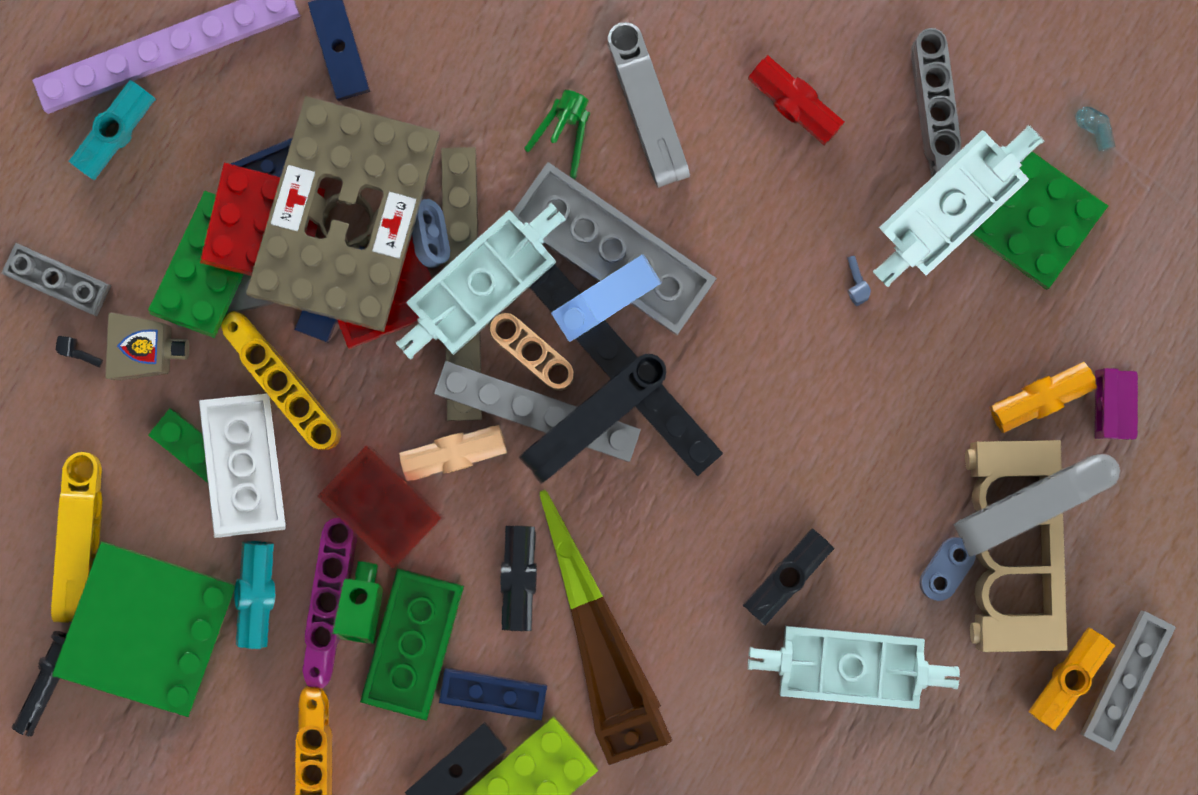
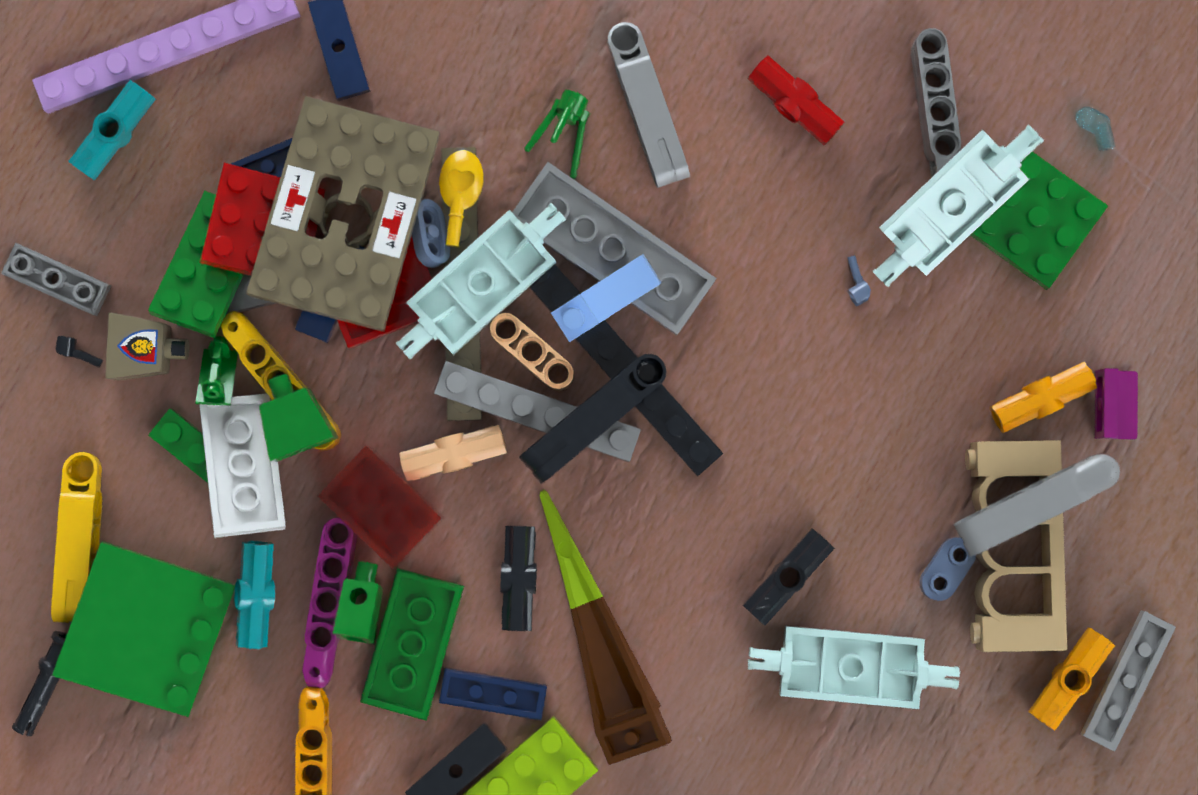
(217, 374): none -> green hinge
(293, 420): none -> green torso
(460, 188): none -> yellow piece

